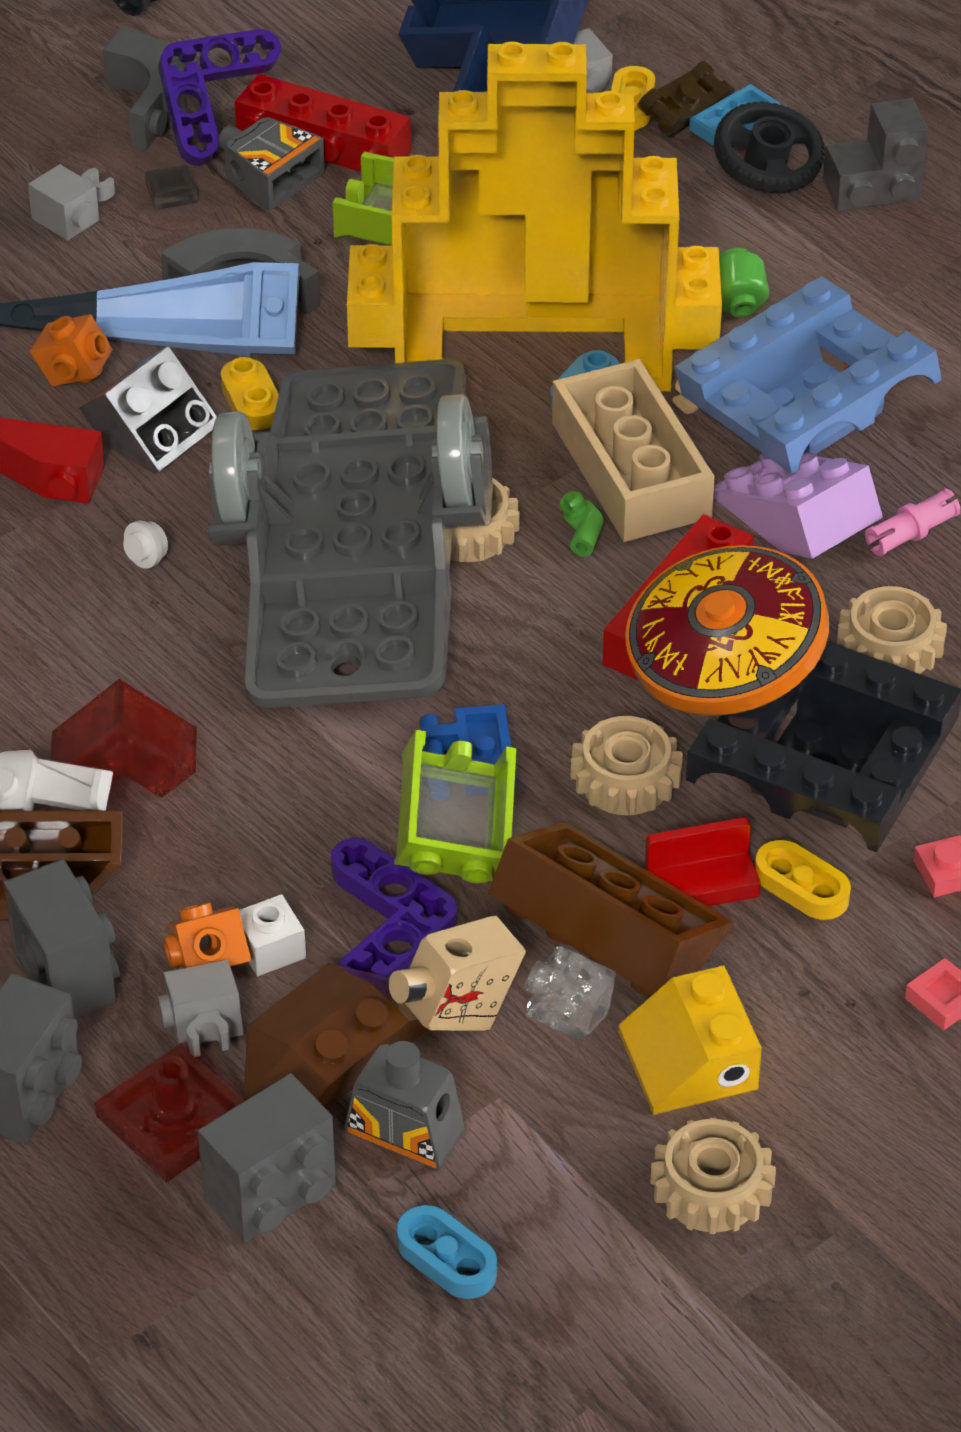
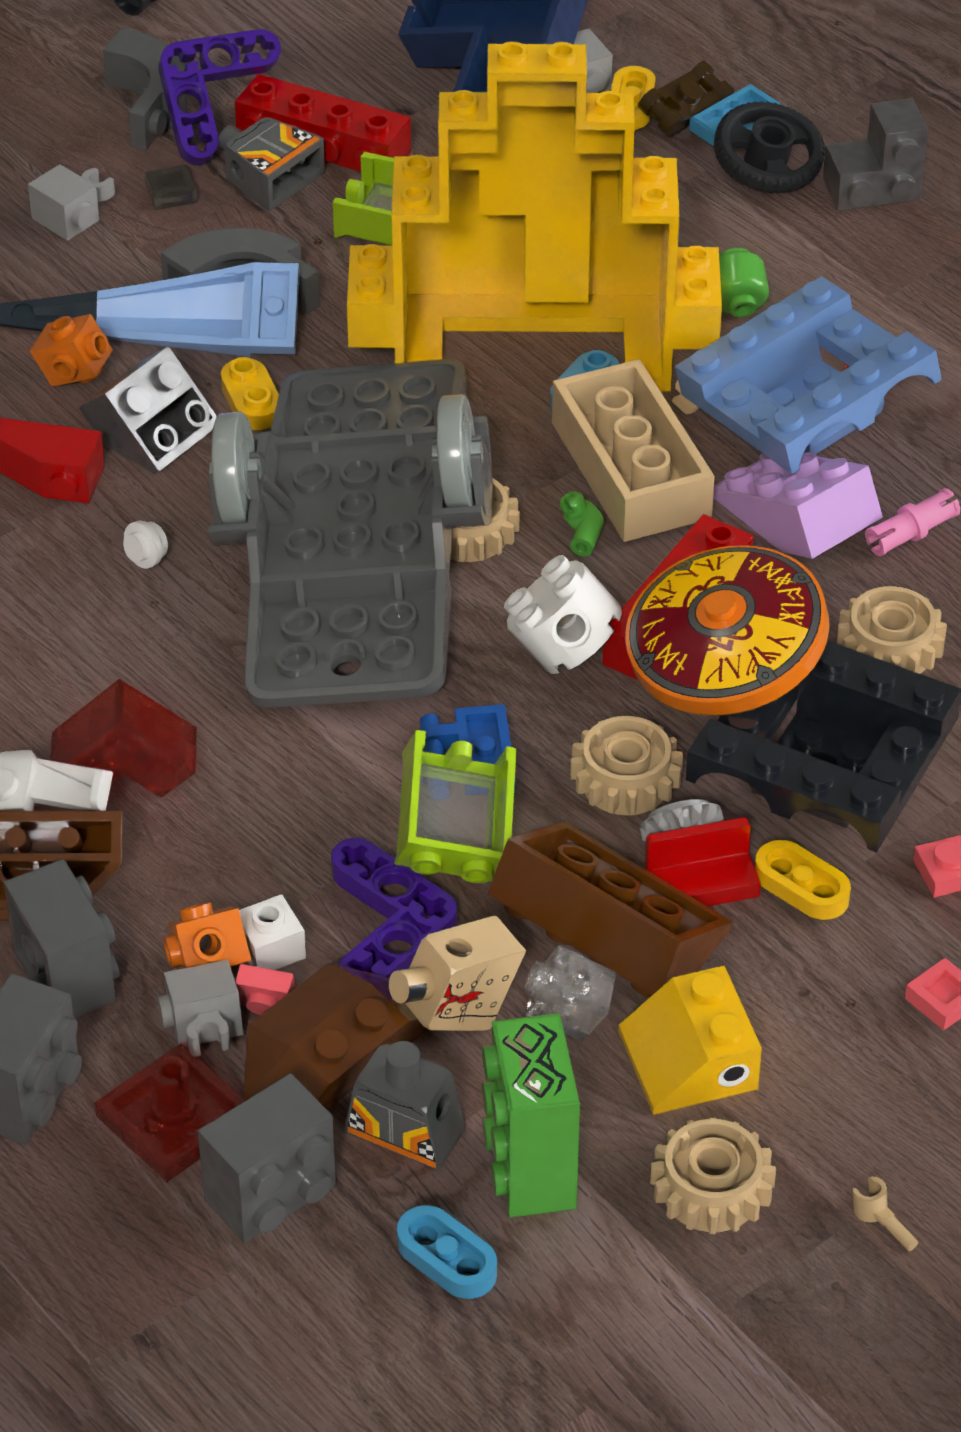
(262, 987): none -> coral plate
(531, 1115): none -> bright green brick
(562, 615): none -> white brick
(681, 815): none -> light grey gear
(876, 1209): none -> tan hand

